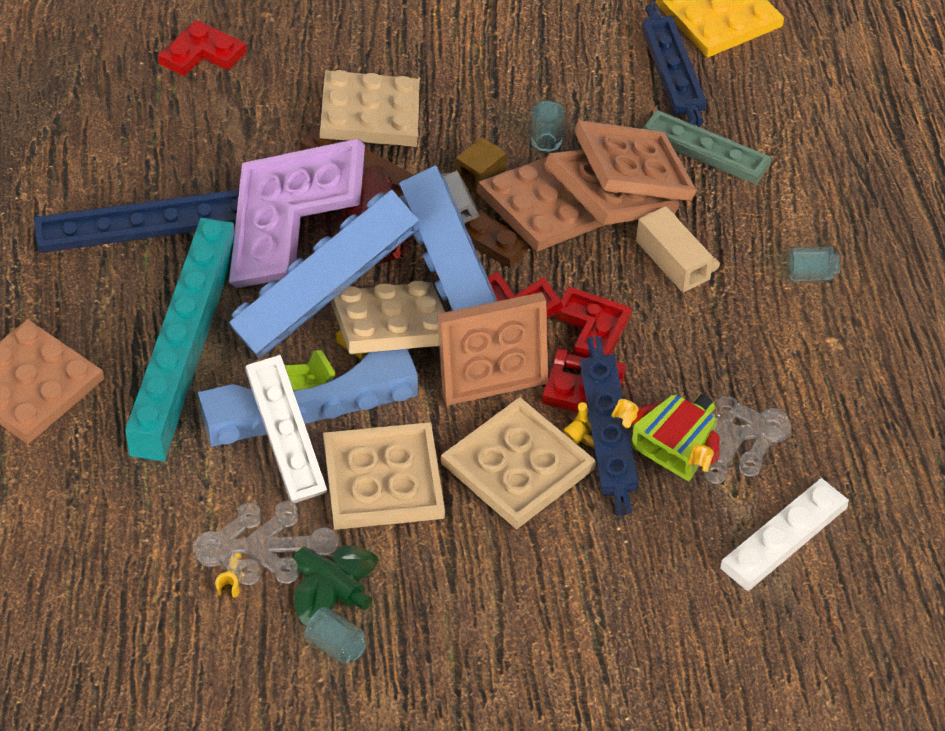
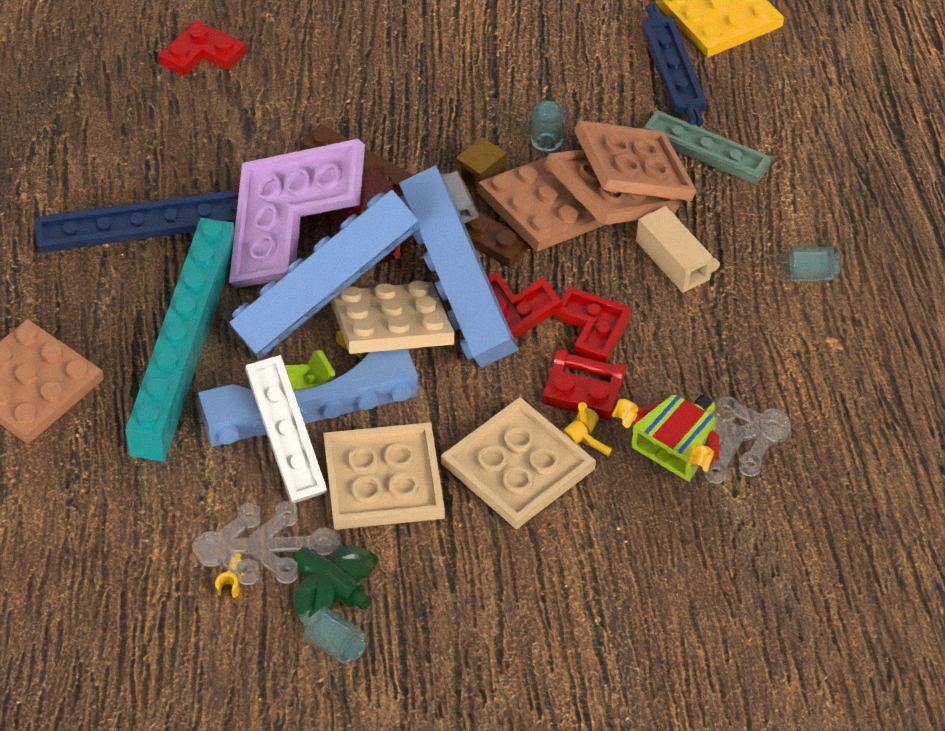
(370, 108): tan plate -> none
(493, 348): nougat plate -> none
(610, 437): dark blue plate -> none
(784, 534): white plate -> none

